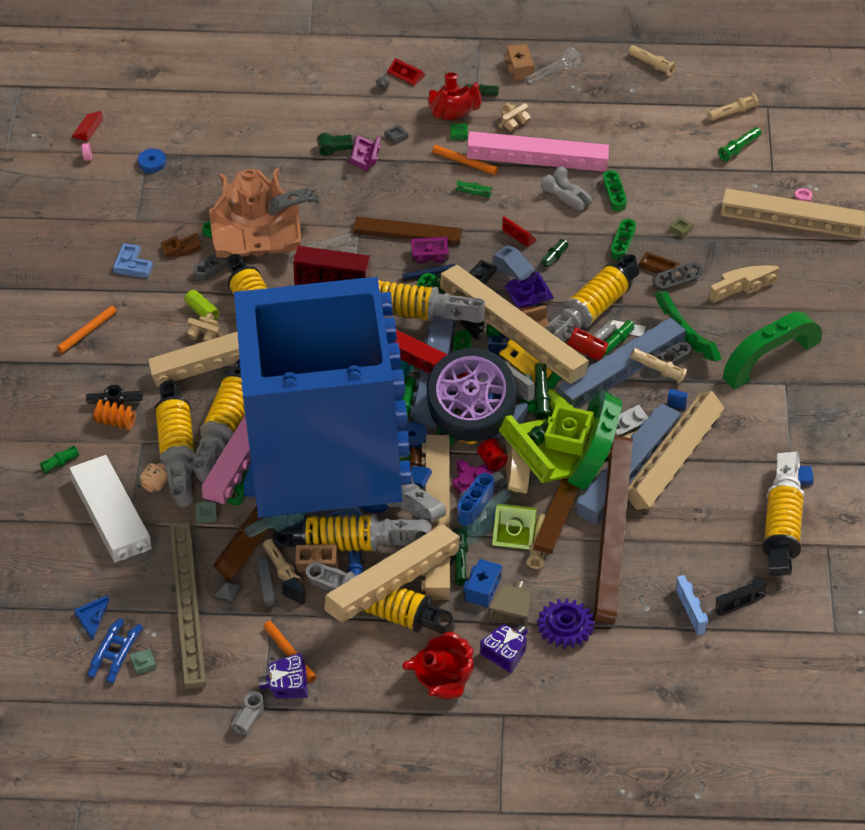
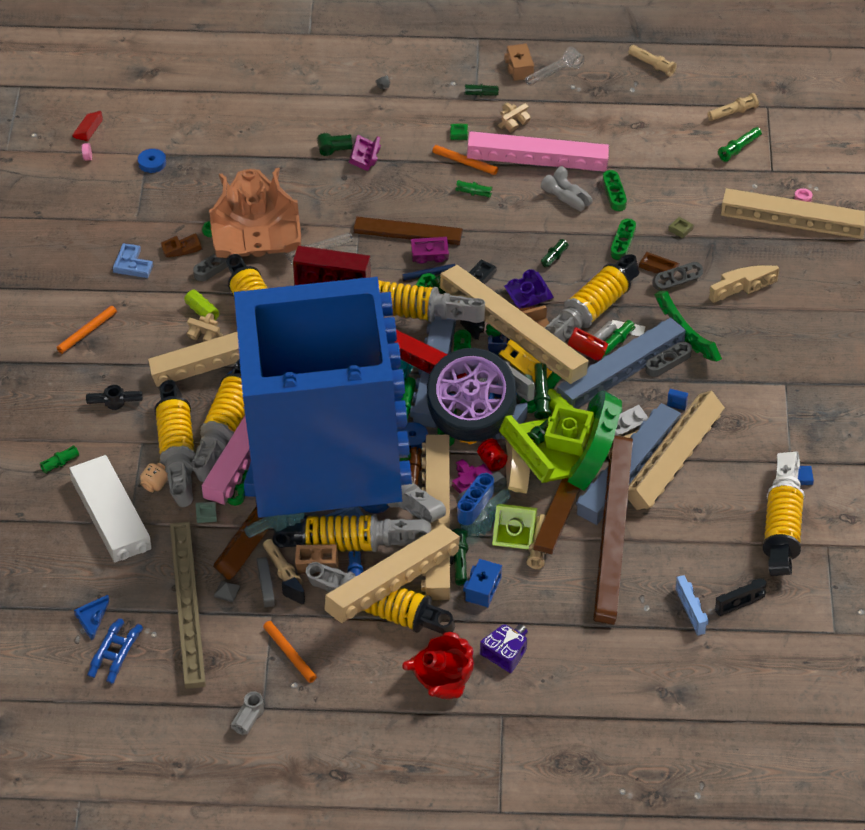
(114, 416): orange piece -> none
(143, 661): sand green plate -> none
(281, 201): dark grey piece -> none
(286, 678): dark purple torso -> none
(396, 134): dark grey tile -> none
(405, 72): red slope -> none
(420, 475): blue tile -> none
(452, 102): red piece -> none
(511, 605): dark tan torso -> none
(512, 263): sand blue slope -> none
(517, 232): red slope -> none
(565, 623): dark purple gear -> none
(666, 368): tan pin -> none
(793, 325): green arch -> none

